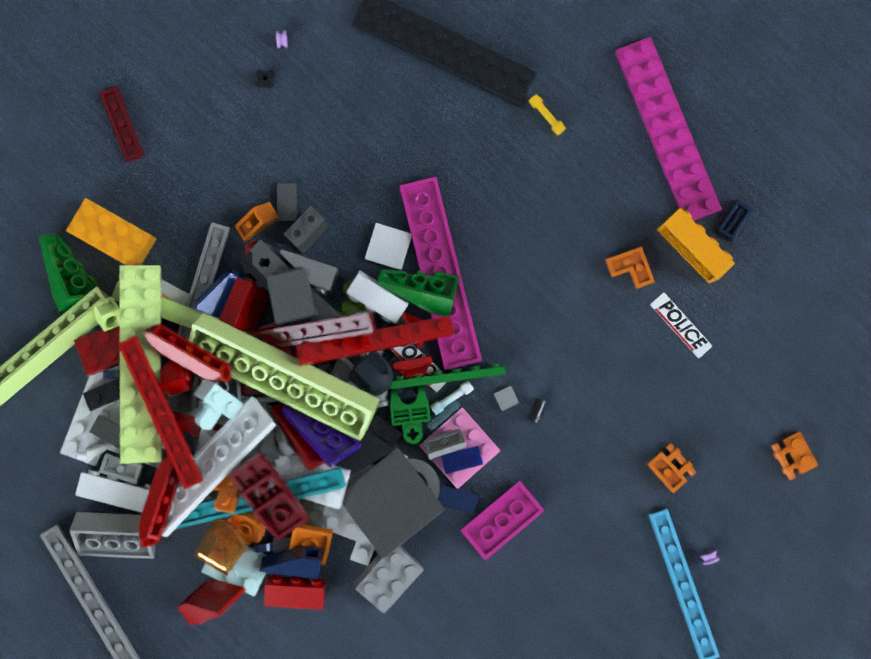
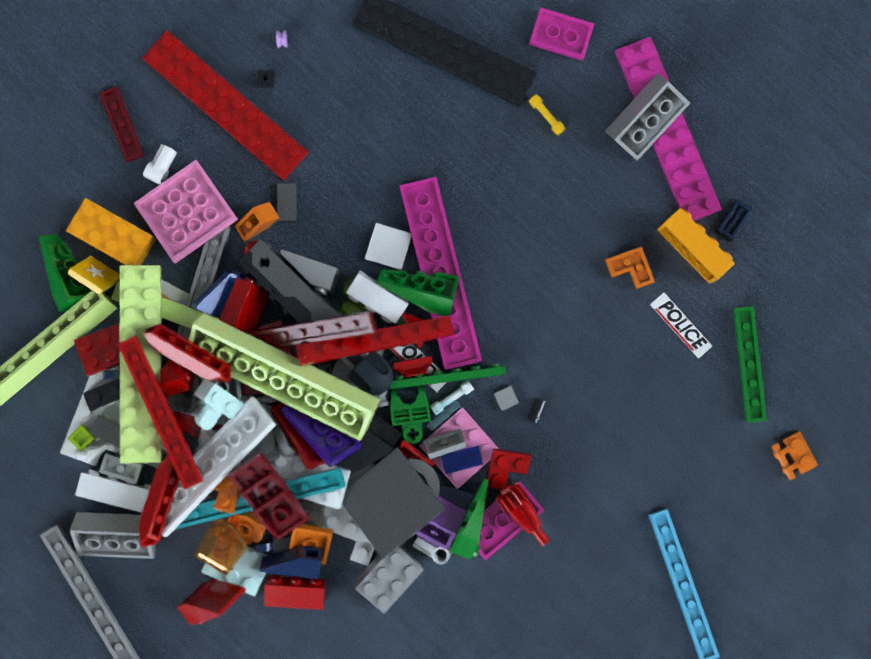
(81, 438): none -> lime tile
(94, 274): none -> yellow tile
(107, 313): yellowish green brick -> none
(158, 169): none -> white piece
(185, 211): none -> bright pink plate
(225, 105): none -> red plate
(291, 295): dark grey panel -> none
(306, 229): dark grey panel -> none
(412, 453): none -> red slope
(431, 550): none -> white piece
(444, 526): none -> medium lavender slope
(468, 535): none -> green wedge
(504, 462): none -> red plate
(514, 501): none -> red piece
(561, 34): none -> dark pink plate
(647, 116): none -> light grey slope
(667, 472): orange plate -> none
(709, 557): lavender bush -> none
(749, 364): none -> green plate

